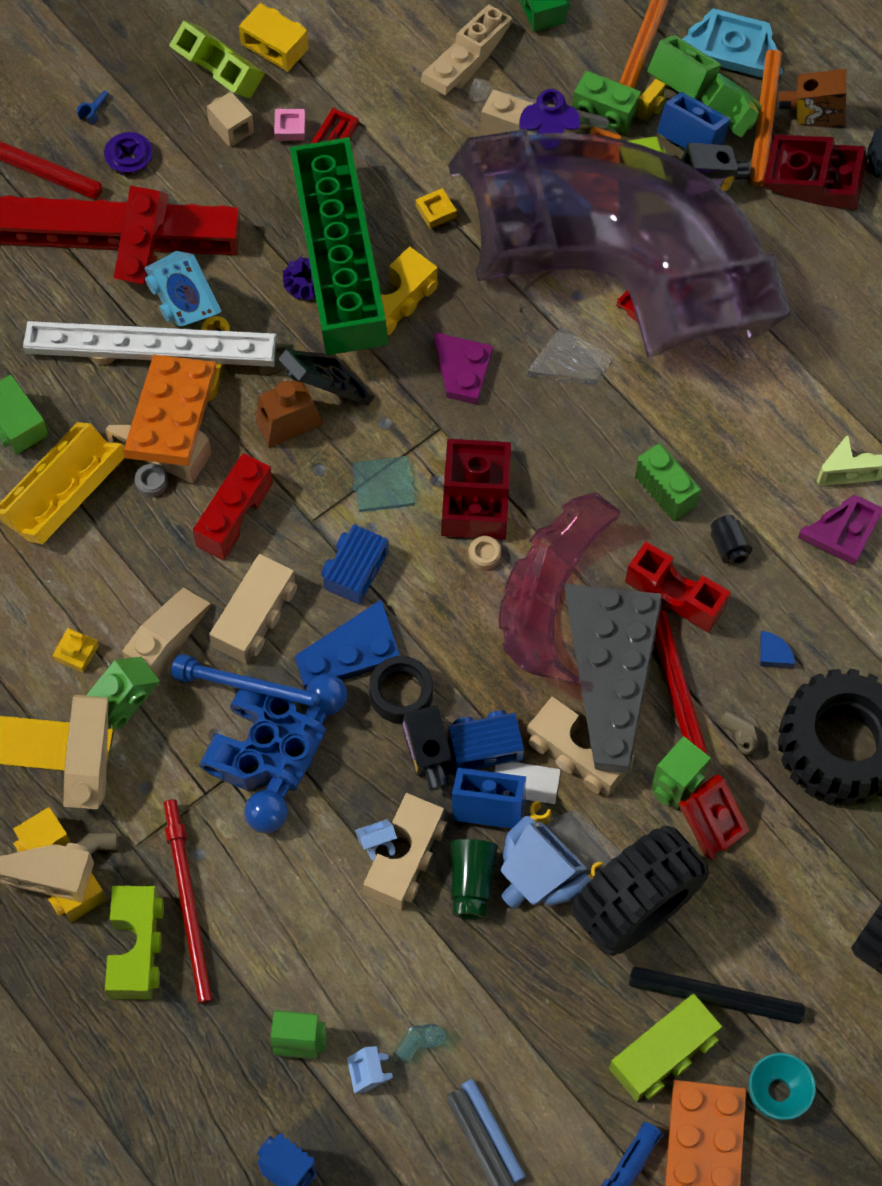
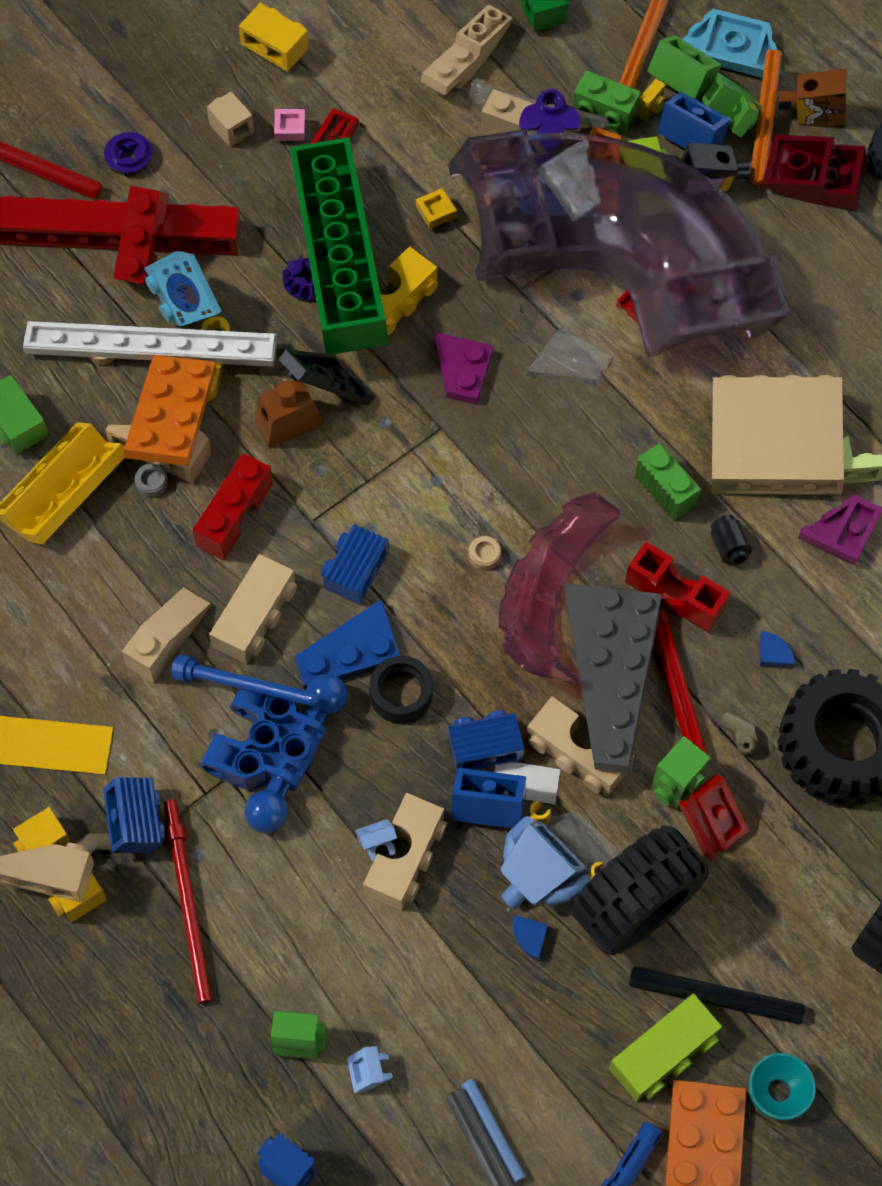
(75, 650): yellow tile -> none
(86, 753): tan slope -> none
(91, 108): blue hand -> none
(127, 686): bright green brick -> none
(133, 815): none -> blue brick
(134, 972): lime arch -> none
(218, 58): lime arch -> none
(383, 484): clear light blue piece -> none
(417, 1038): clear light blue arm -> none
(425, 732): black torso -> none
(471, 877): dark green plant -> none
(476, 489): dark red slope -> none
(529, 935): none -> blue tile
(572, 180): none -> clear wing
(777, 435): none -> tan panel

